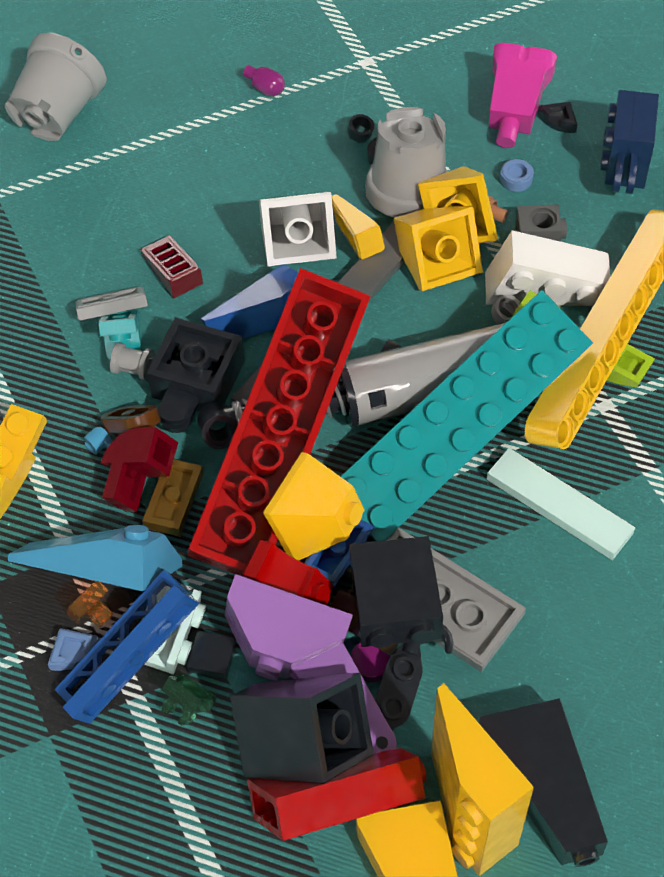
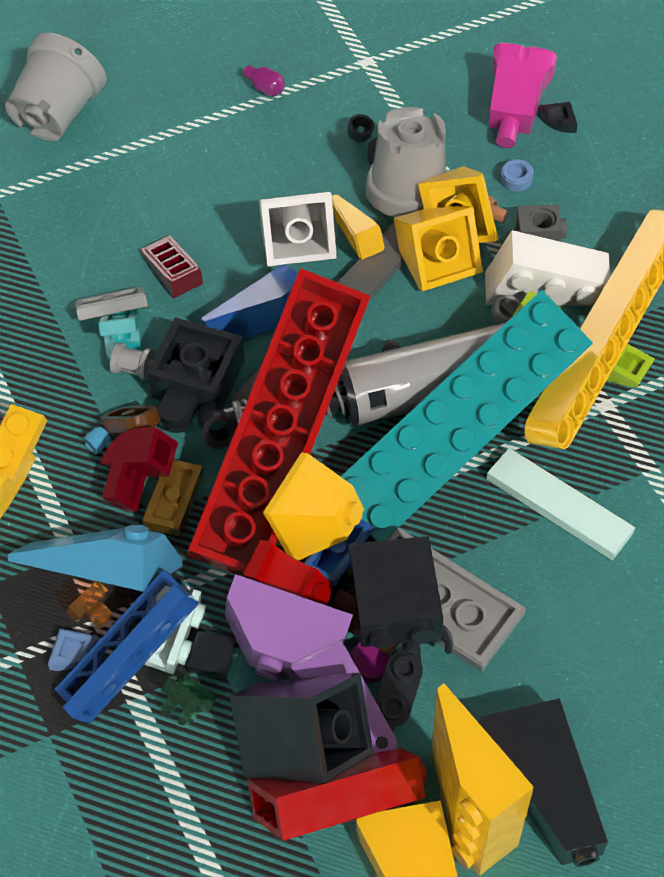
(629, 140): dark blue brick -> none

